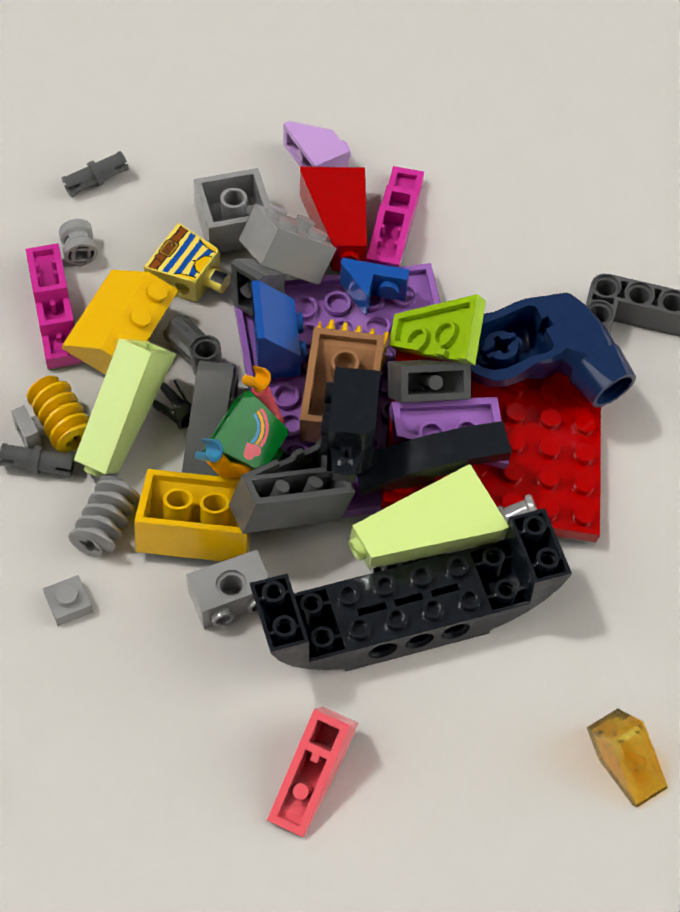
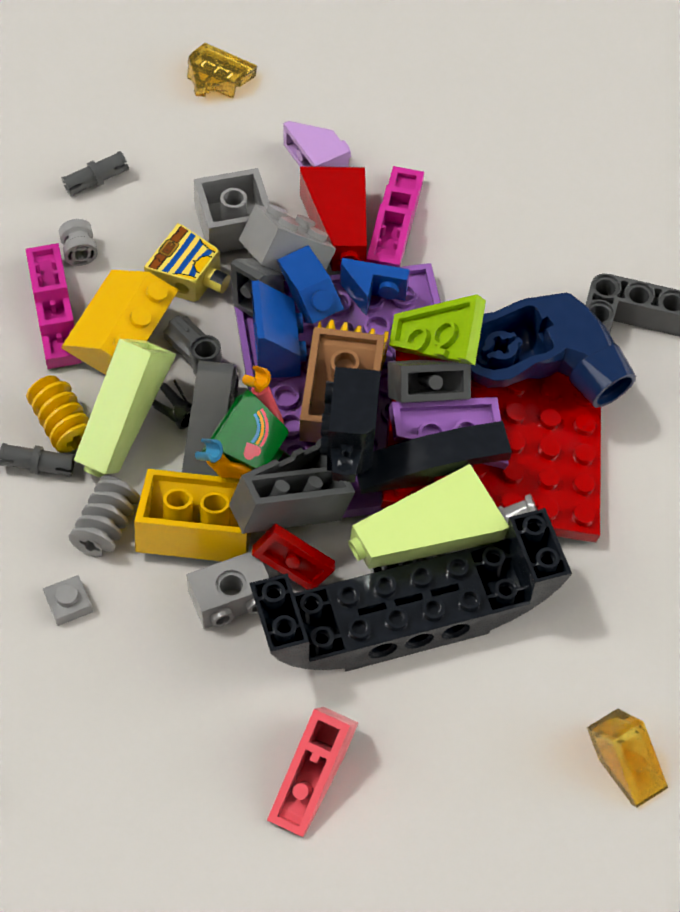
(27, 427): light grey plate -> none
(218, 71): none -> clear yellow slope
(293, 556): none -> red plate
(310, 285): none -> blue slope

